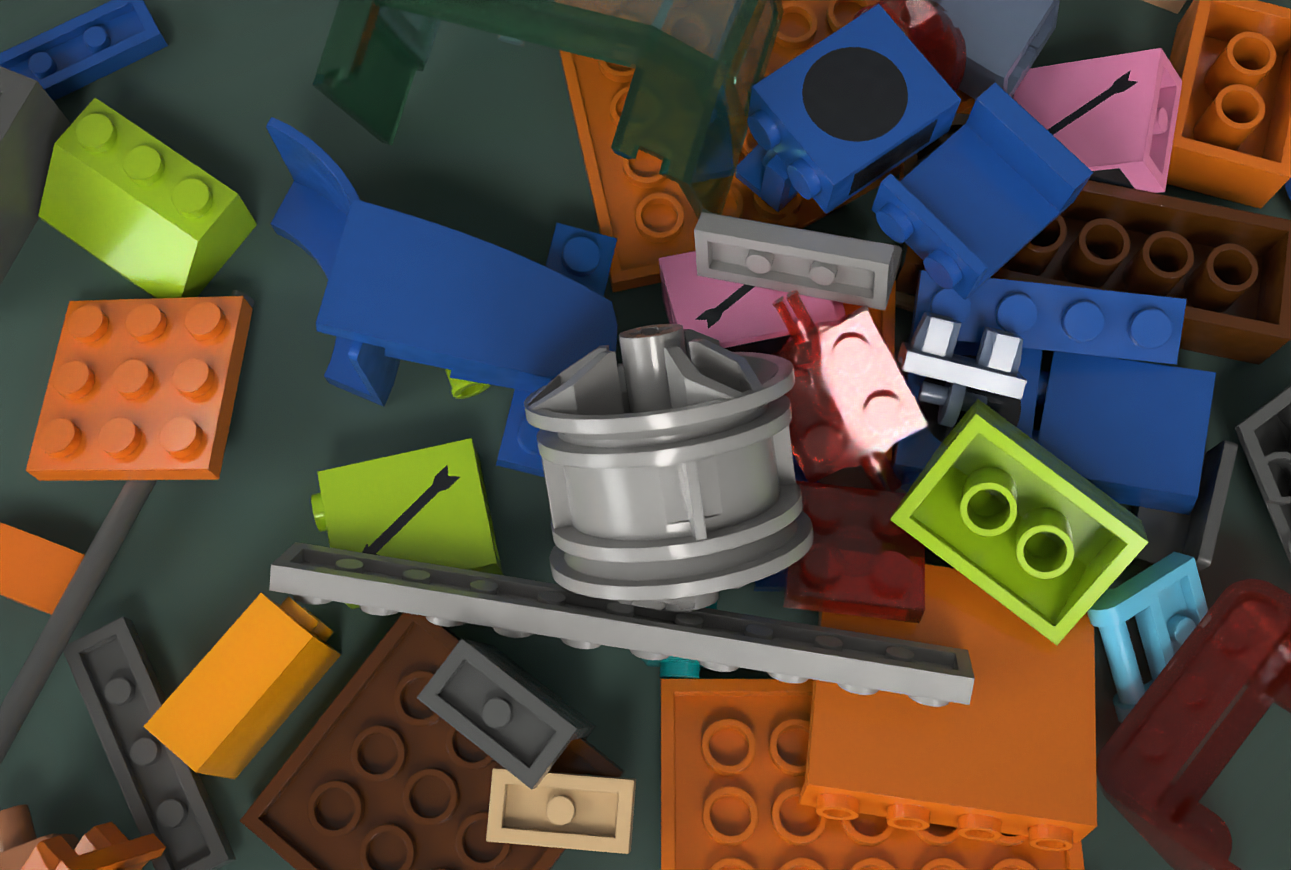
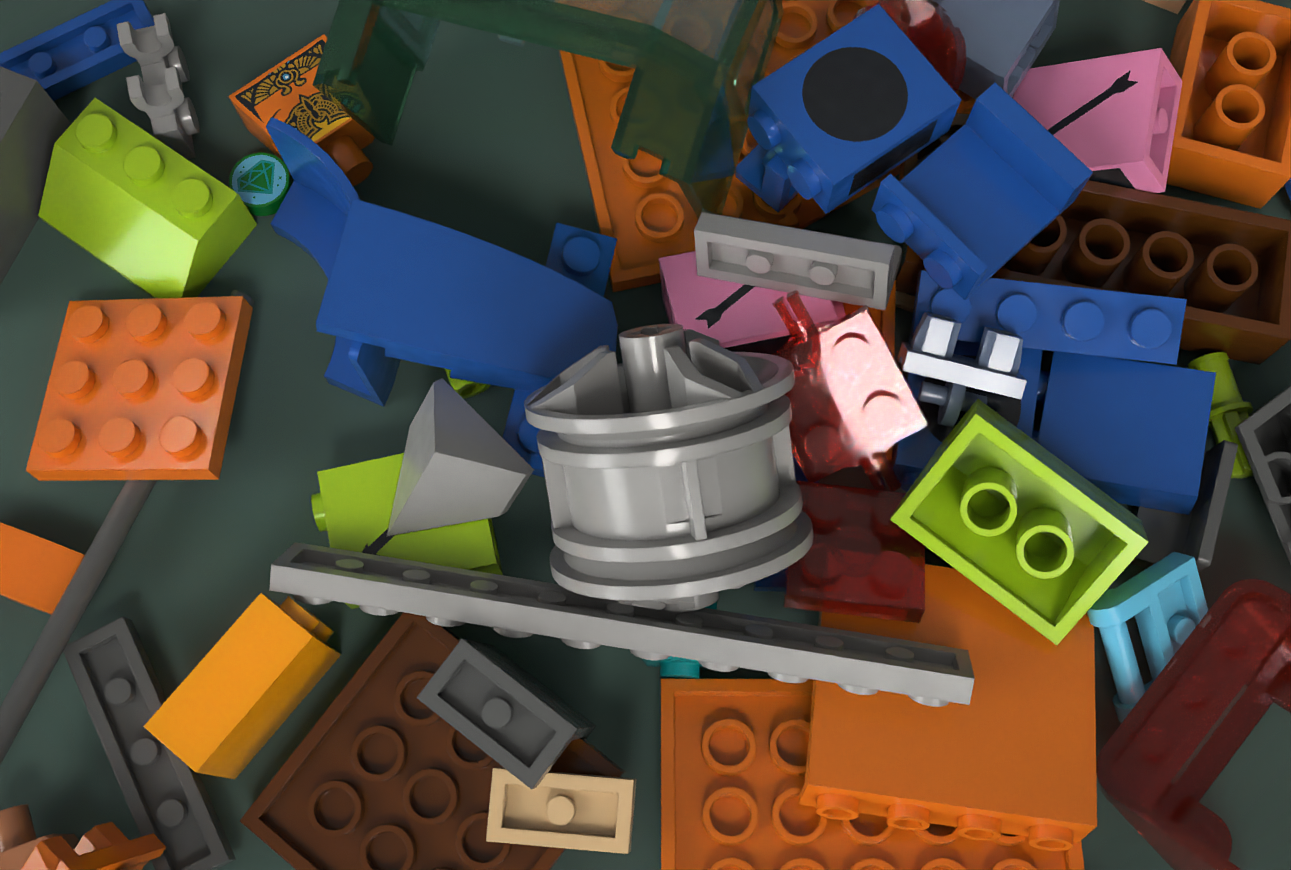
(161, 92): none -> light grey plate
(261, 182): none -> tile
(290, 97): none -> torso
(453, 467): none -> light grey slope
(1226, 407): none -> lime axle

